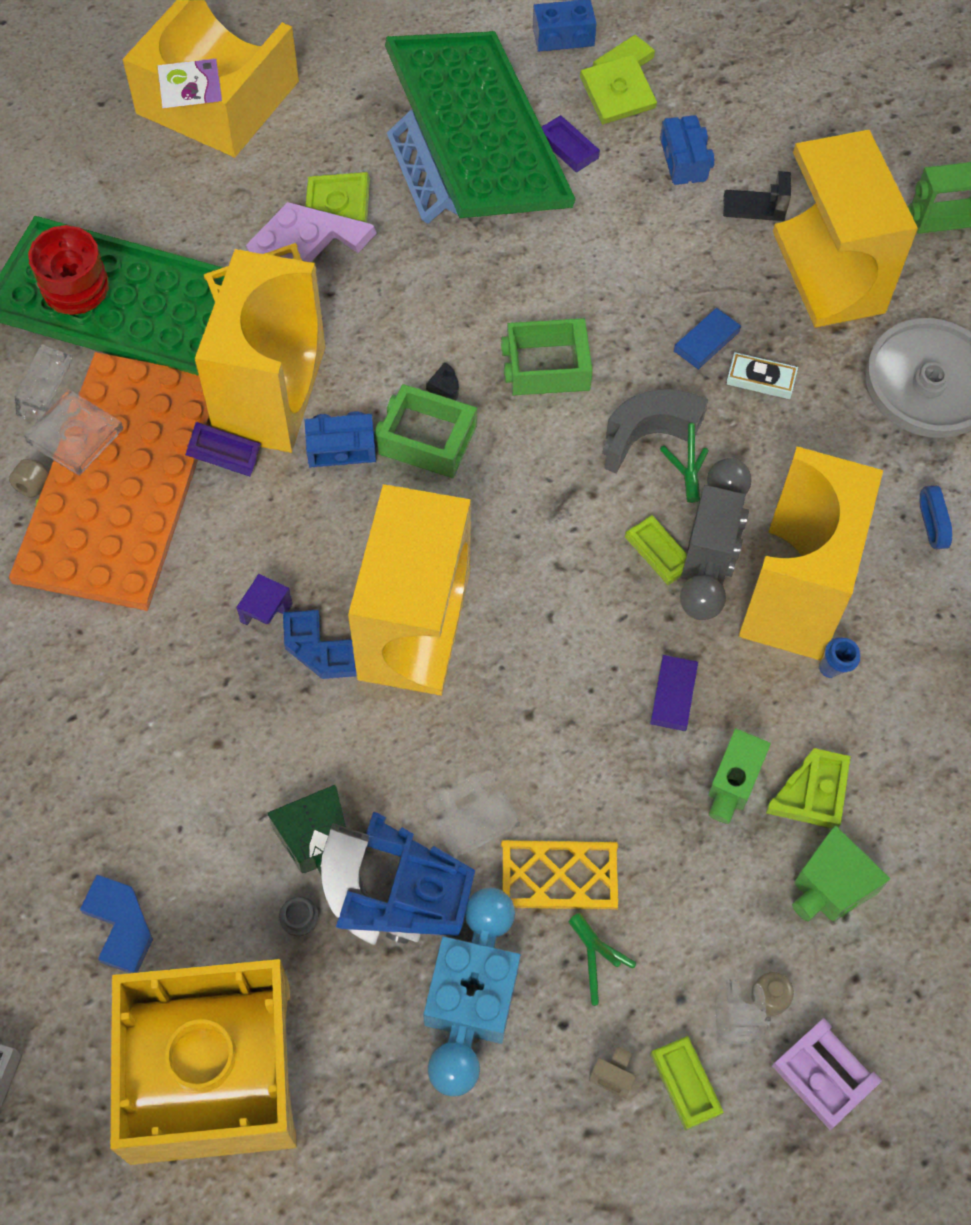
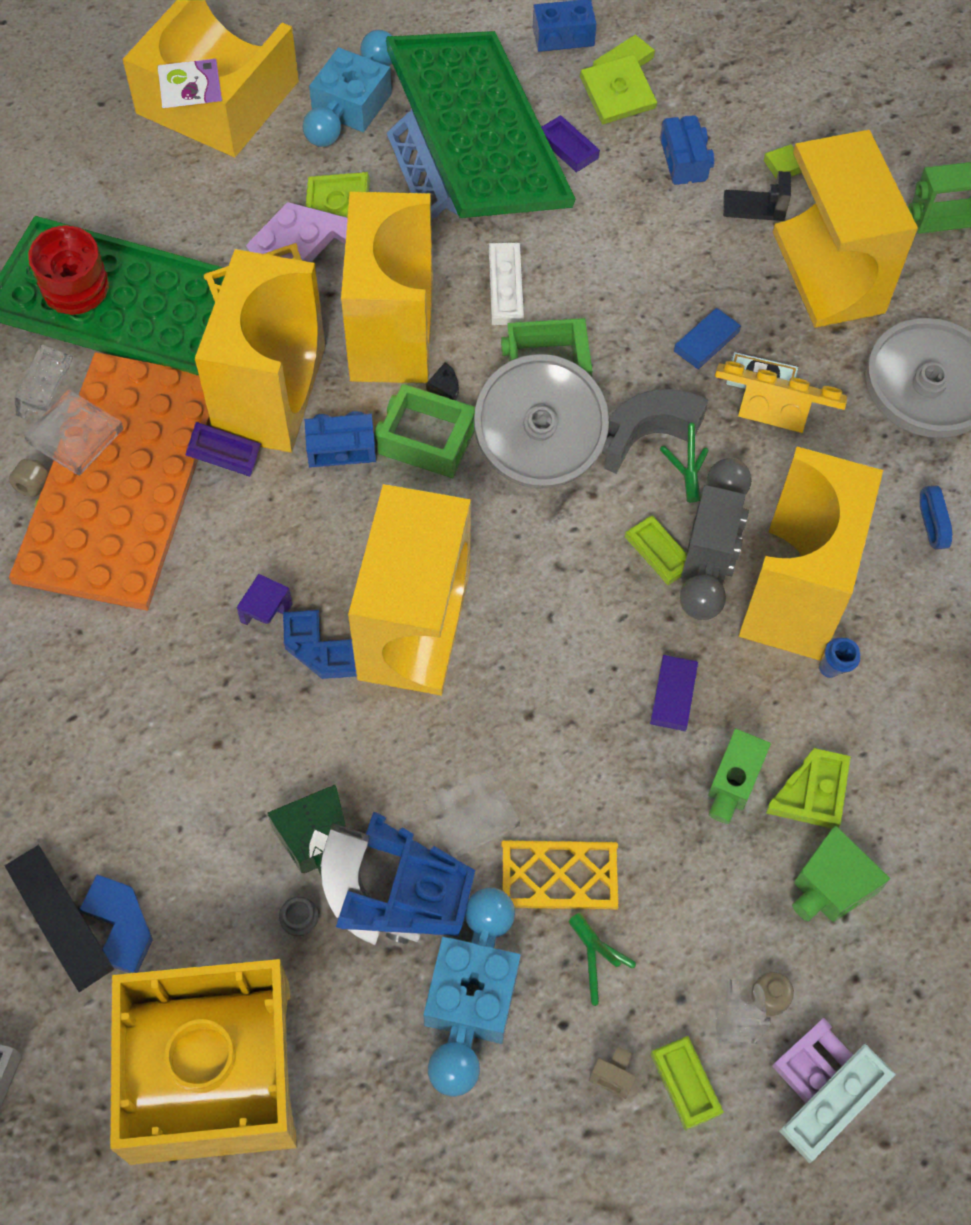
(59, 918): none -> black slope
(349, 90): none -> dark azure brick
(388, 287): none -> yellow piece
(505, 283): none -> white tile
(541, 421): none -> light grey dish
(778, 400): none -> yellow bracket
(782, 160): none -> lime tile
(837, 1103): none -> light aqua tile

